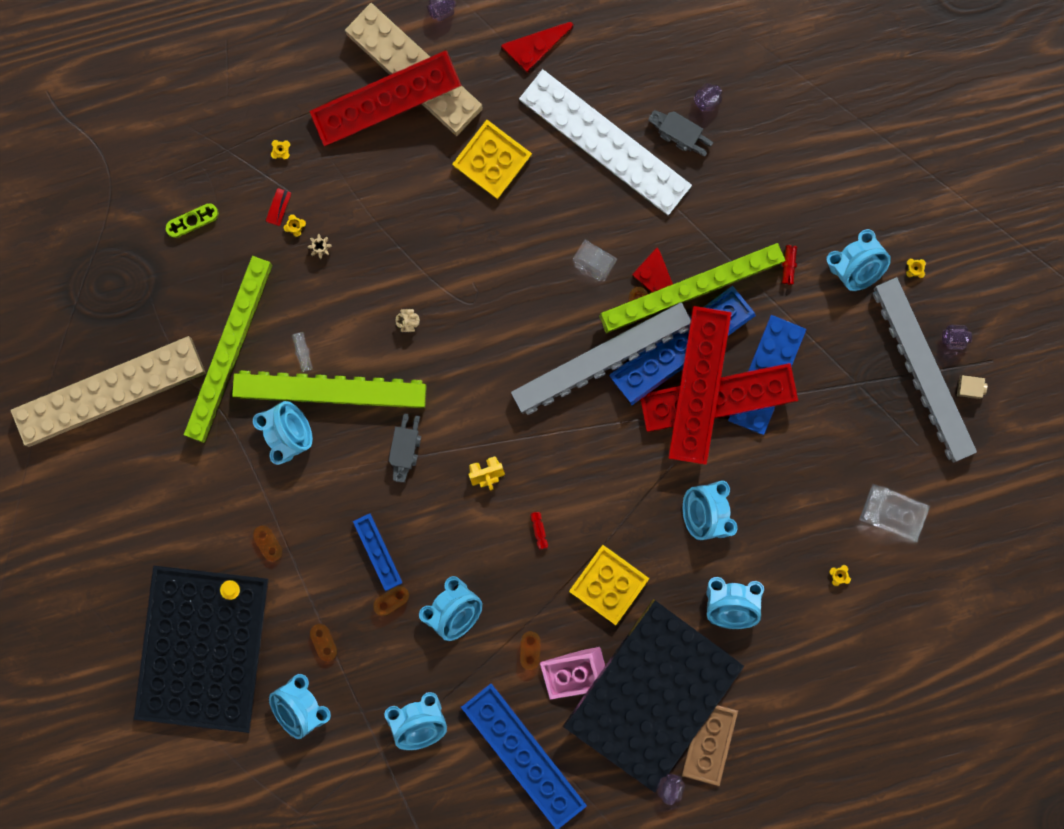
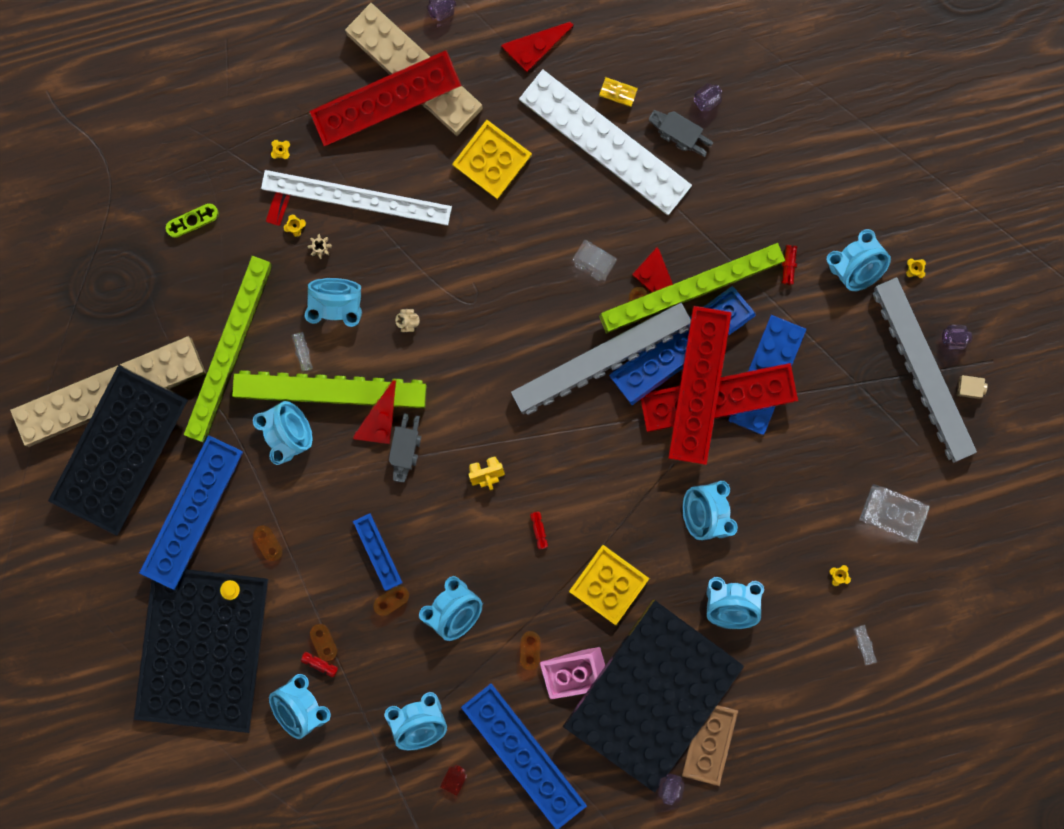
(118, 450): none -> black plate
(191, 512): none -> blue plate
(319, 664): none -> red axle
(334, 300): none -> medium azure piece
(356, 197): none -> white plate
(378, 423): none -> red wing
(454, 779): none -> clear red bracket
(618, 92): none -> yellow hips
(865, 645): none -> clear pin

